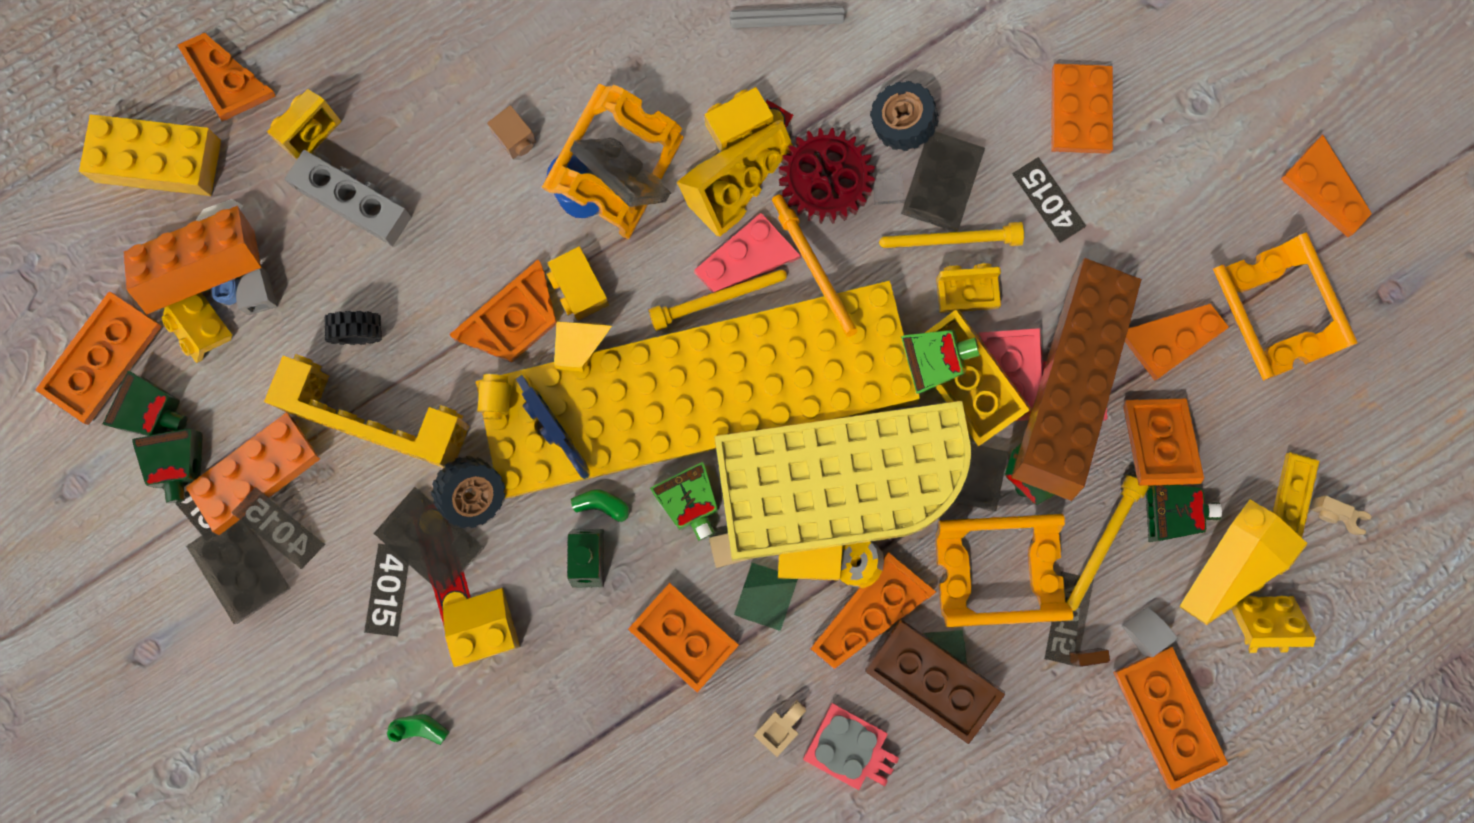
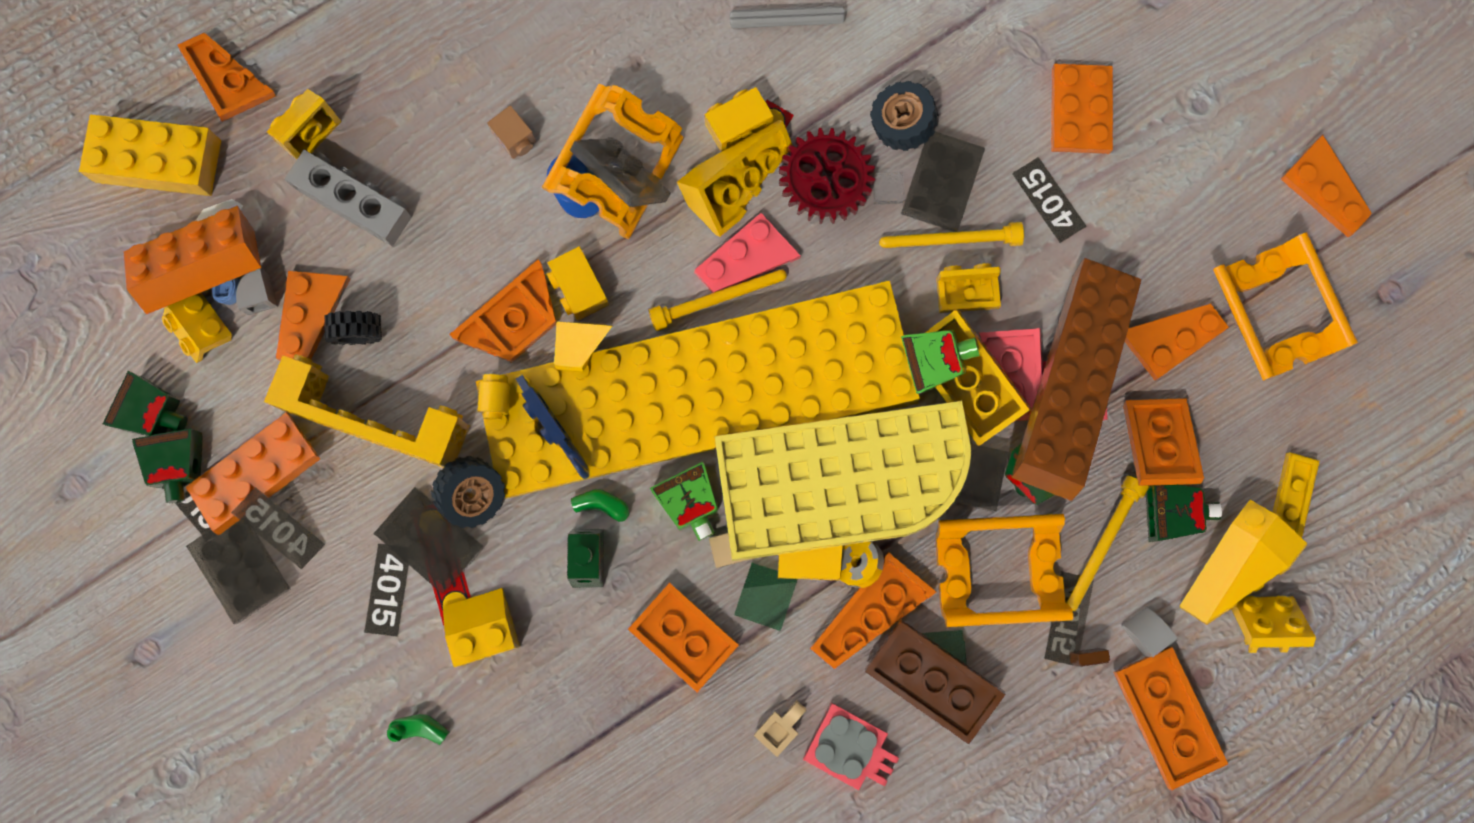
(98, 358): orange plate -> none
(305, 304): none -> orange wing
(790, 222): light orange bar -> none
(1334, 511): tan plate -> none

